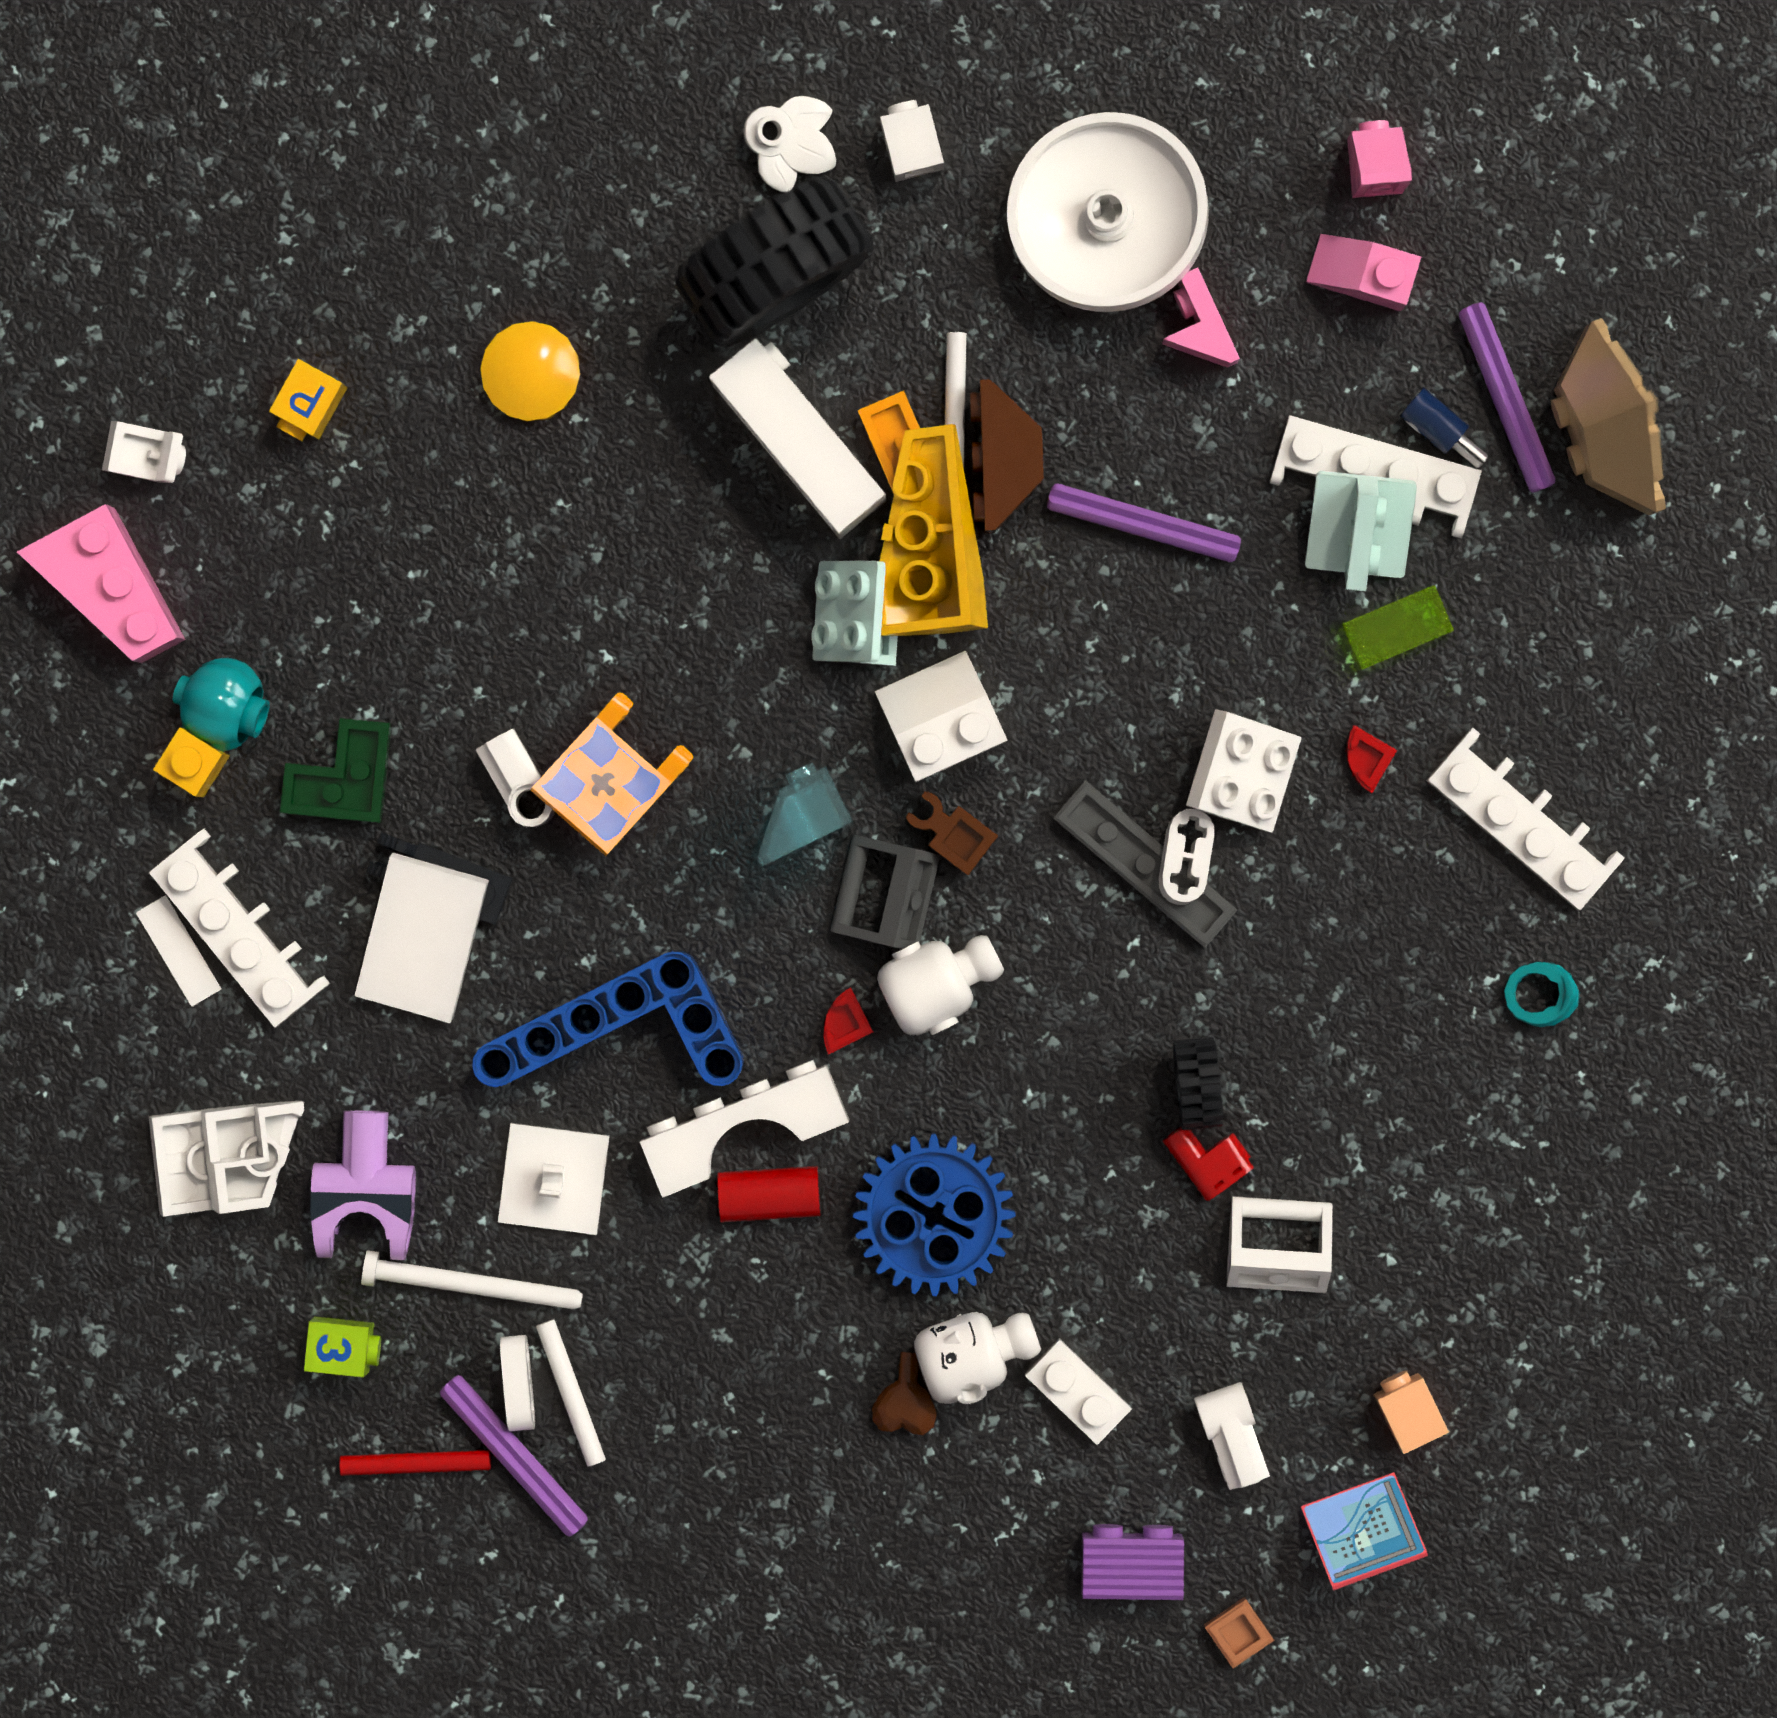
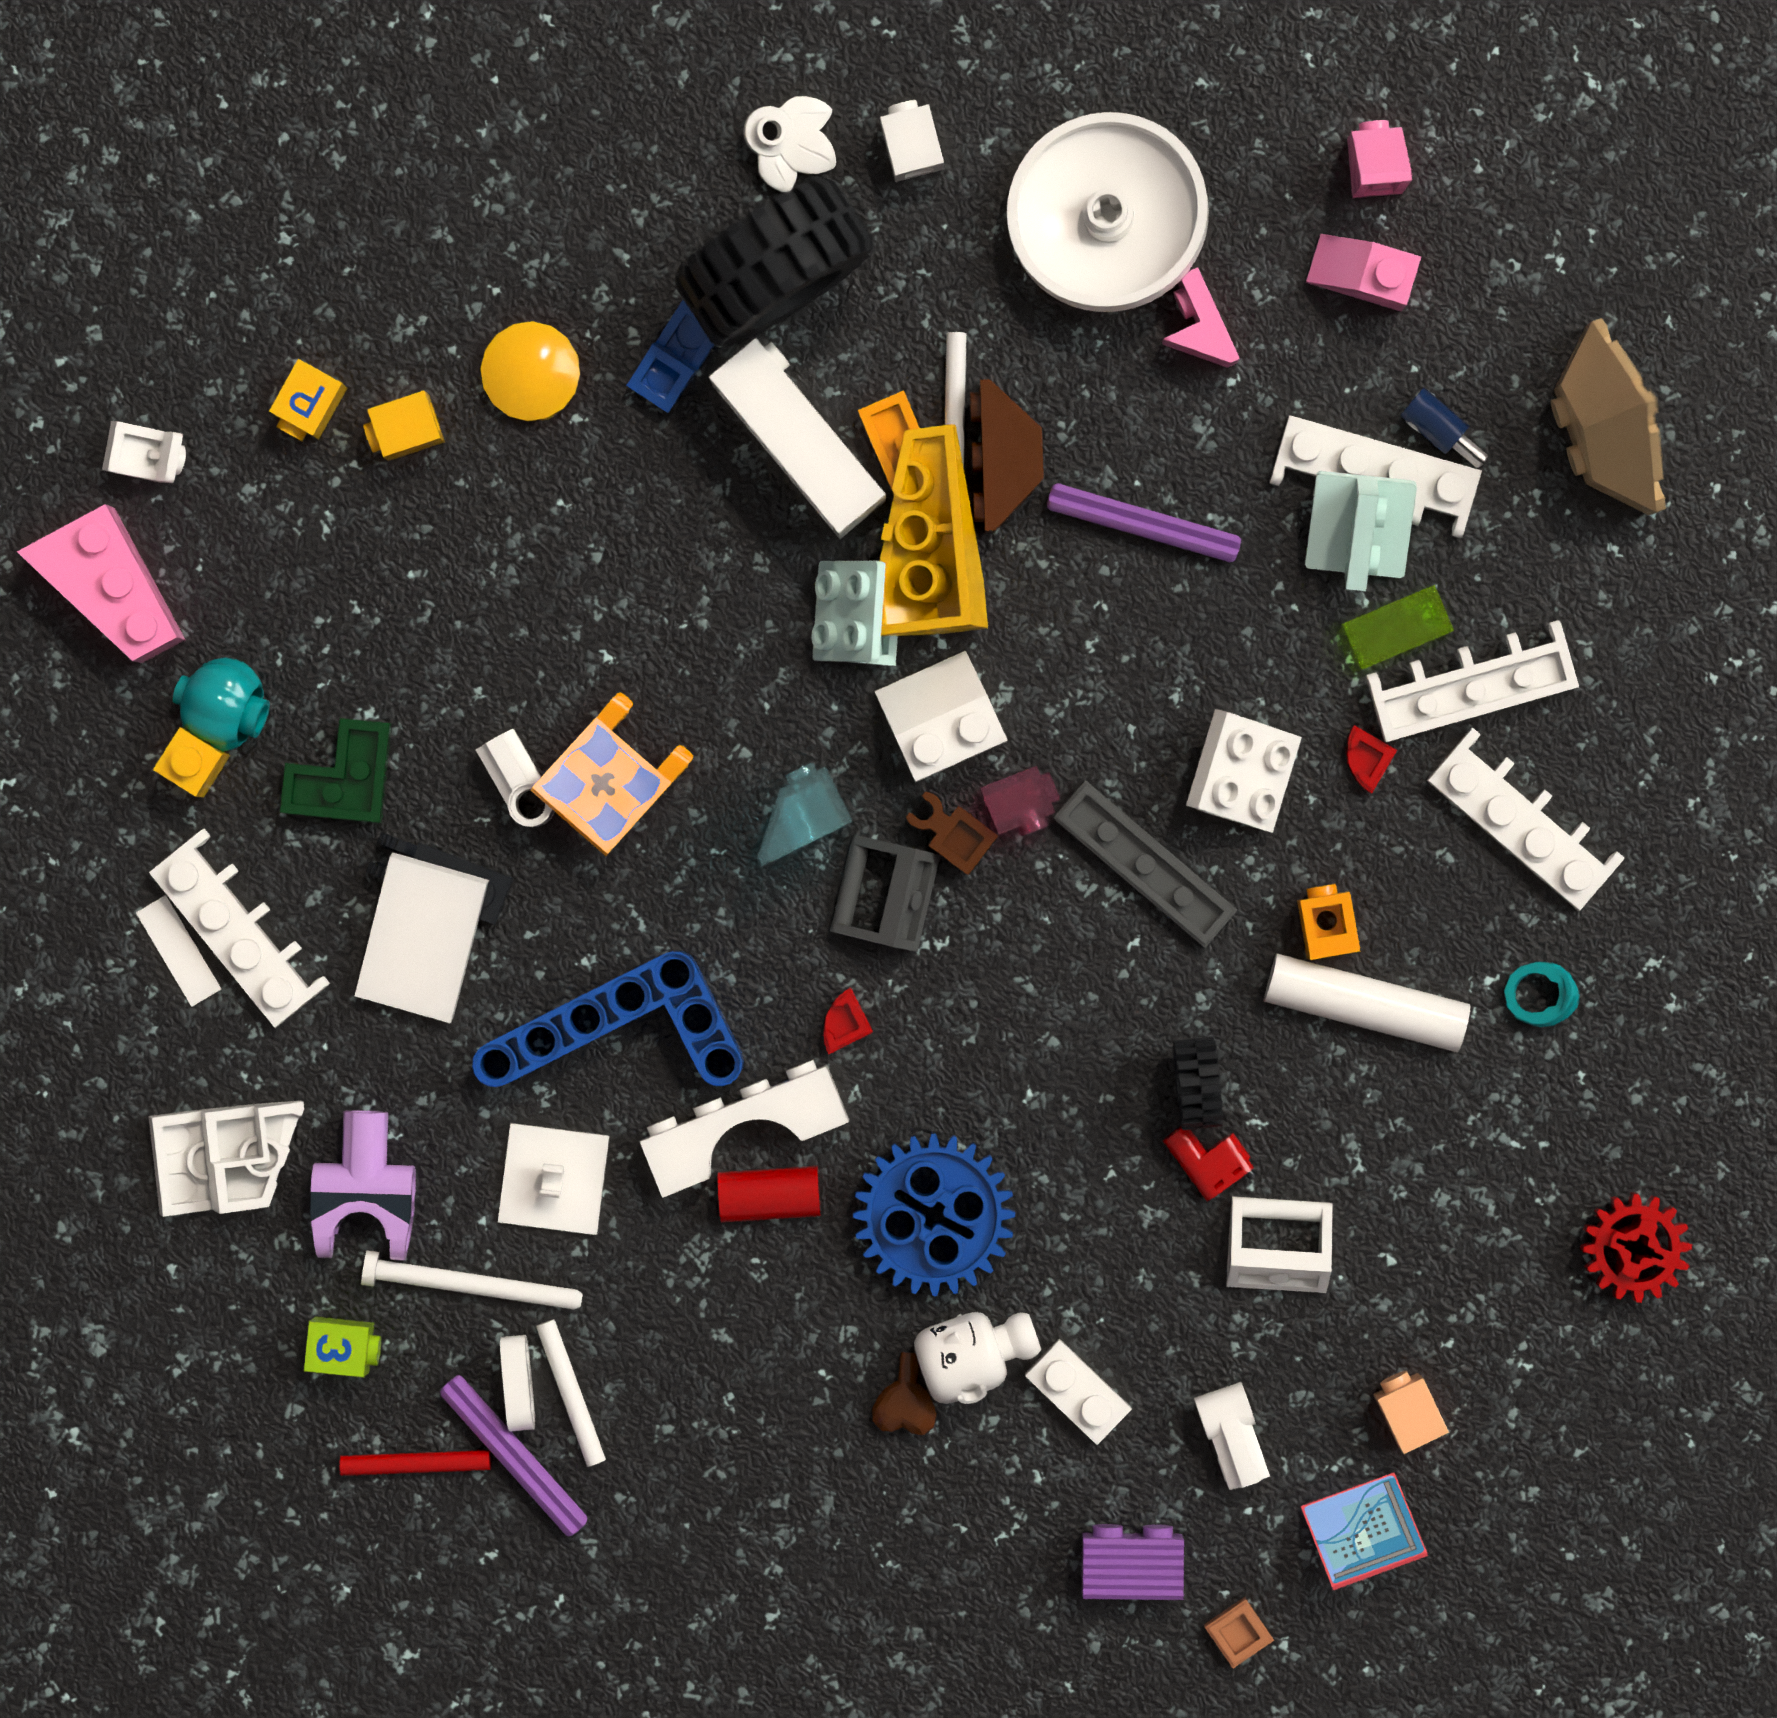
(403, 426): none -> yellow brick
(672, 360): none -> blue slope
(931, 984): white piece -> none
(1021, 801): none -> clear pink brick
(1198, 857): white beam -> none
(1342, 936): none -> light orange brick
(1367, 1003): none -> white brick
(1474, 688): none -> white hinge
(1507, 397): medium lavender axle -> none
(1629, 1270): none -> red gear

